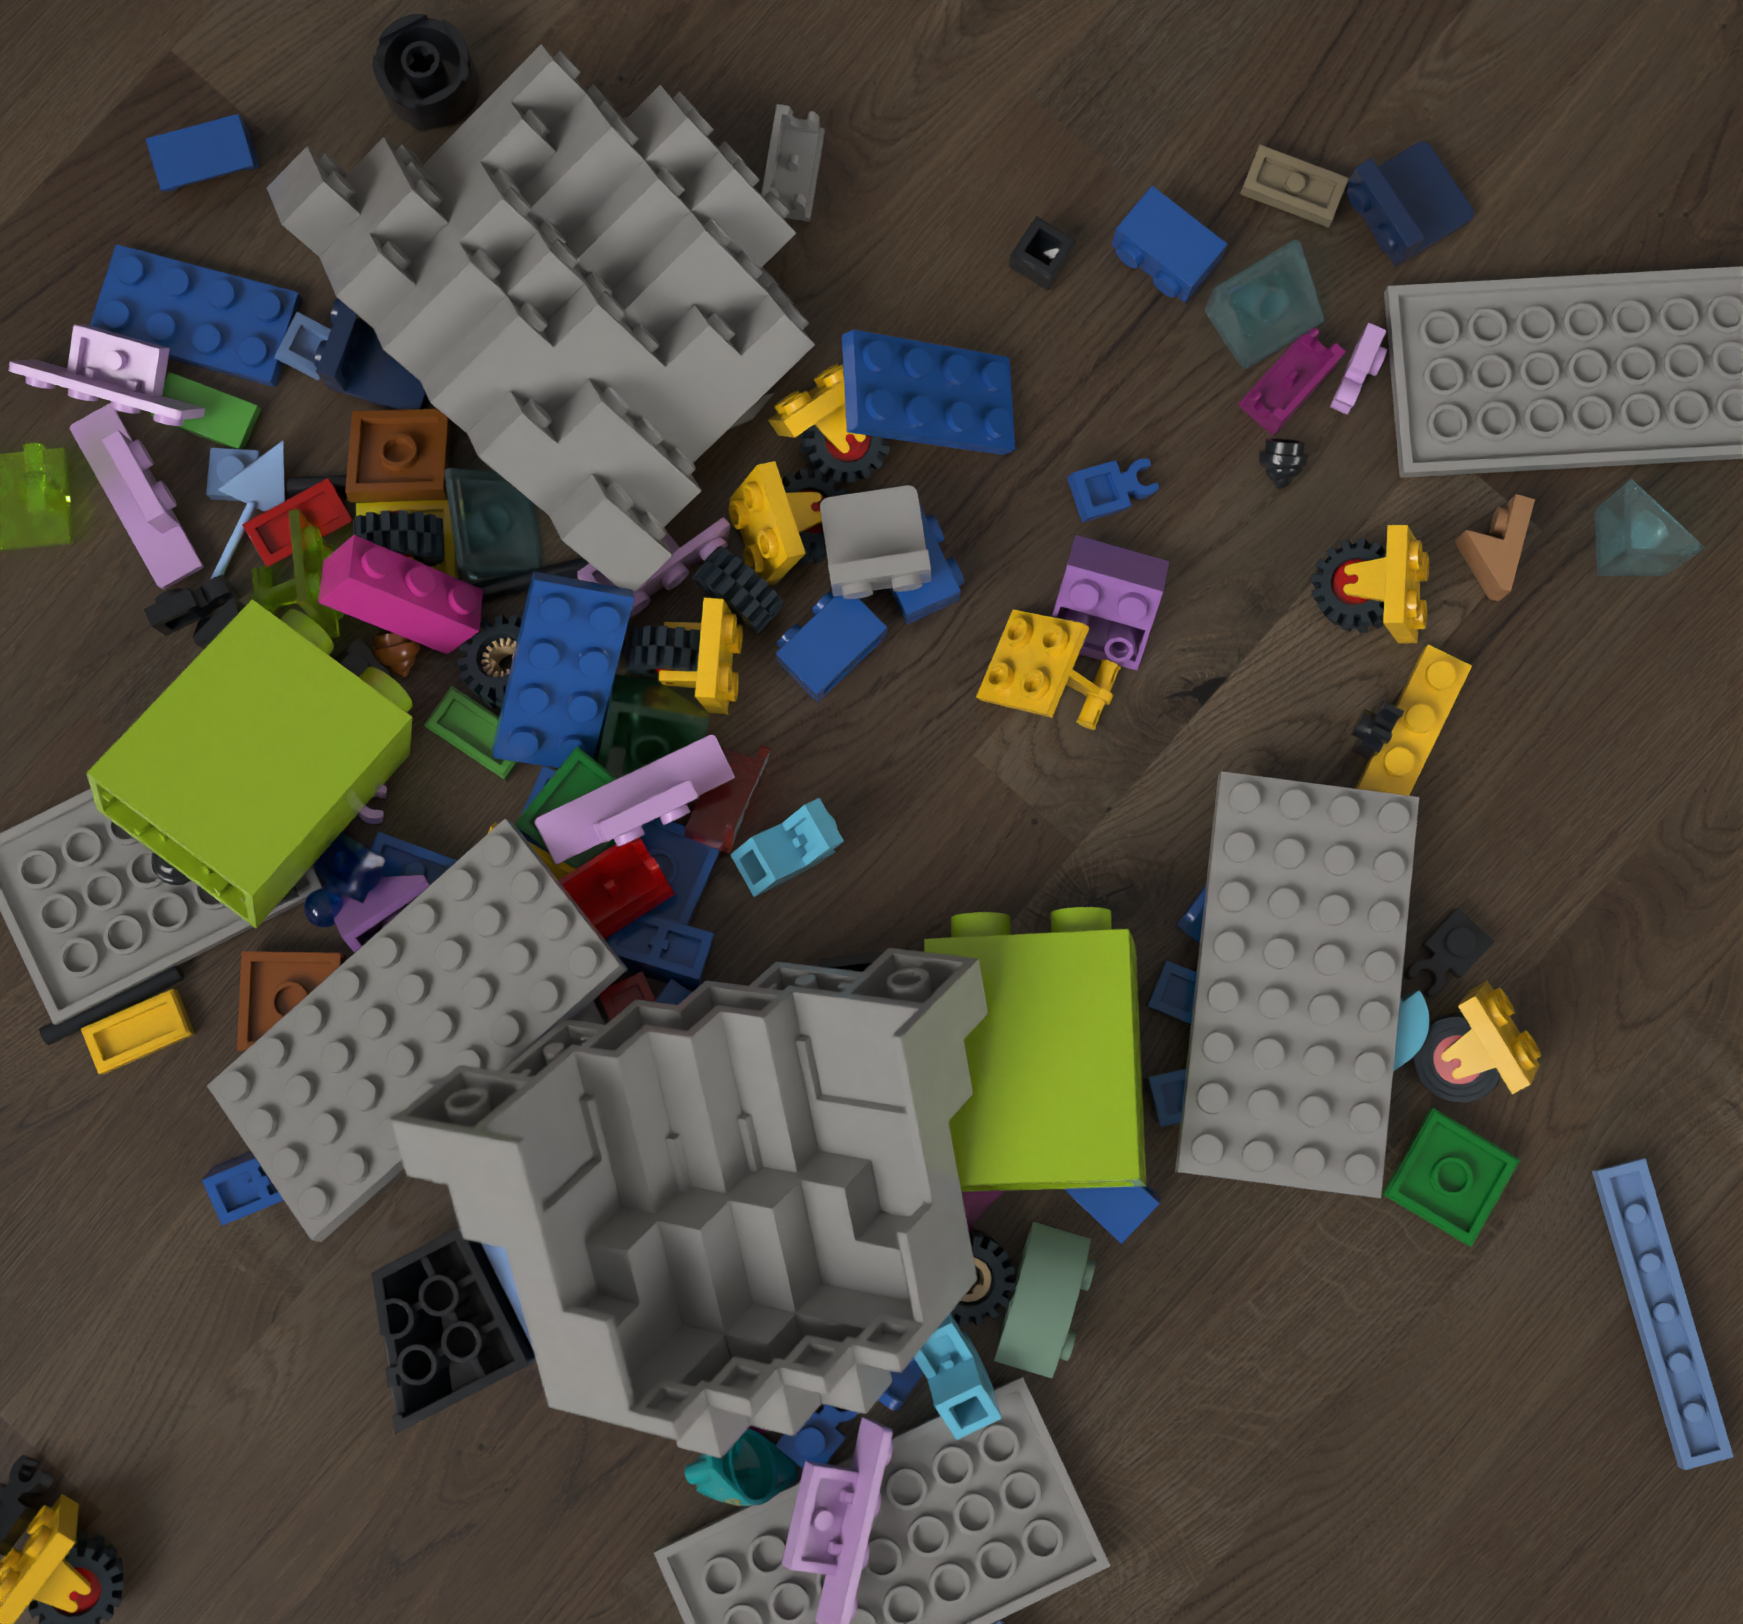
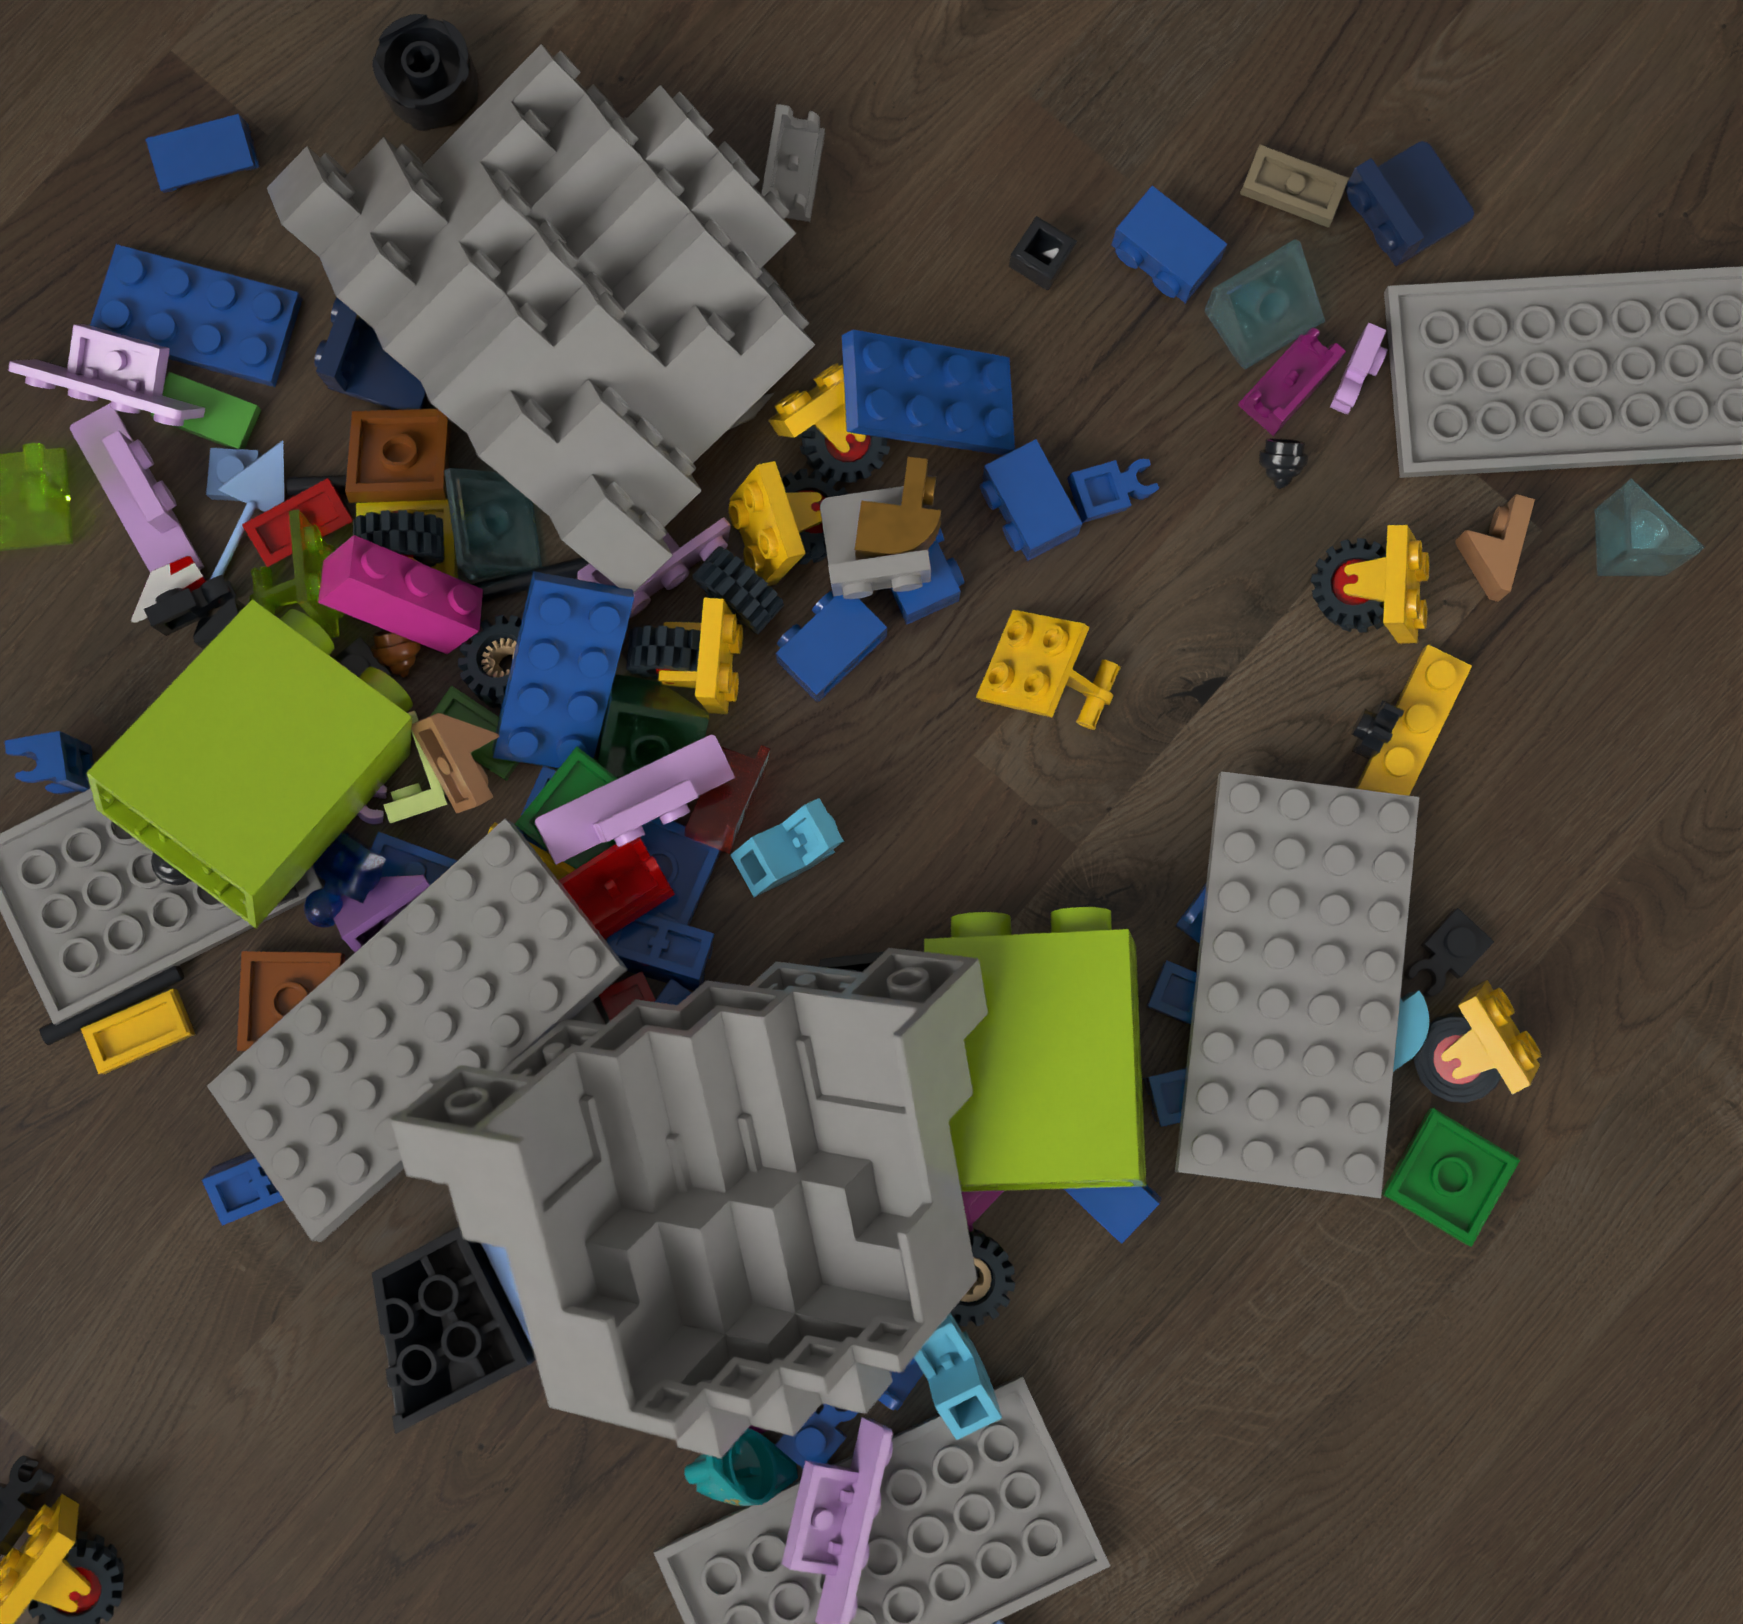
(57, 759): none -> blue hinge
(177, 574): none -> white sticker
(301, 344): medium blue plate -> none
(410, 799): none -> yellowish green bracket
(448, 749): none -> medium nougat slope
(904, 527): none -> pearl gold brick
(1030, 501): none -> blue brick
(1044, 1300): sand green brick -> none
(1114, 596): medium lavender slope -> none
(1662, 1314): medium blue plate -> none

